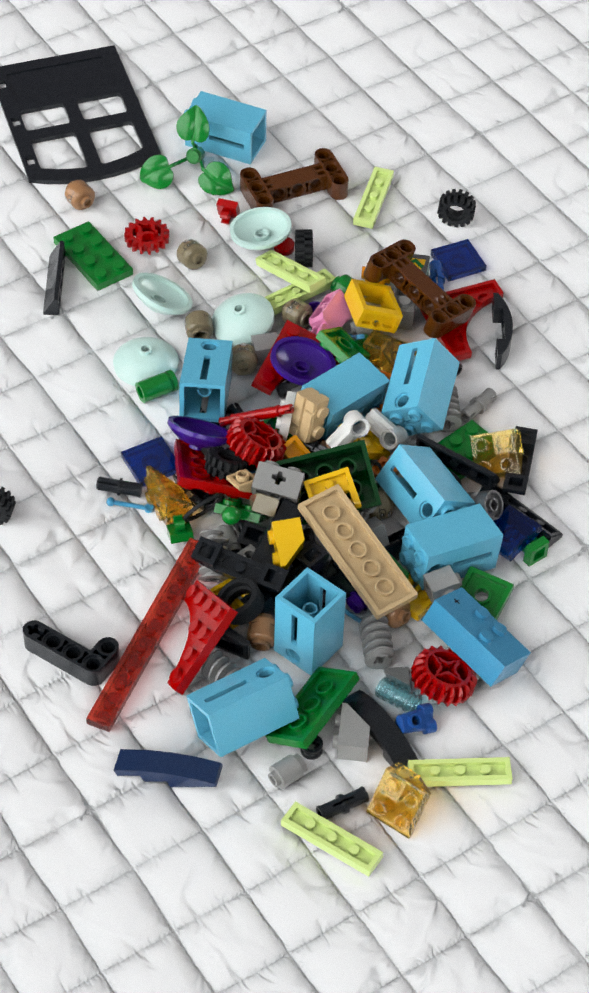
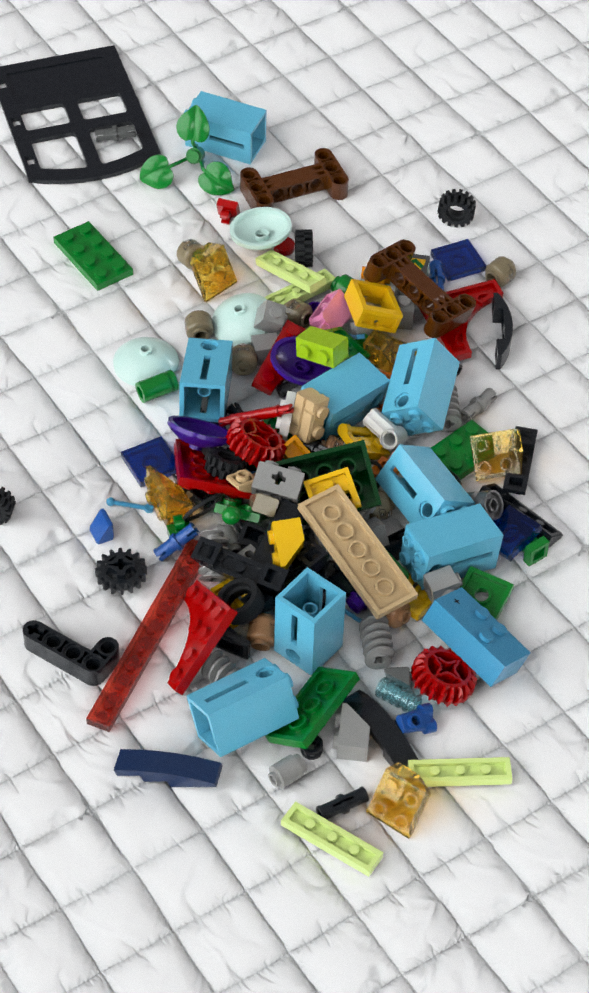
(54, 280): black slope -> none
(79, 194): medium nougat head -> none
(102, 527): none -> blue slope
(115, 133): none -> dark grey pin
(119, 486): black axle -> none
(121, 571): none -> black gear
(146, 235): red gear -> none
(161, 294): light aqua dish -> none
(176, 541): none -> blue pin
(212, 270): none -> clear yellow slope
(270, 316): none -> light grey brick
(322, 346): none -> lime brick
(346, 432): white piece -> none
(373, 197): yellowish green plate -> none
(460, 464): black slope -> none
(501, 270): none -> dark tan head

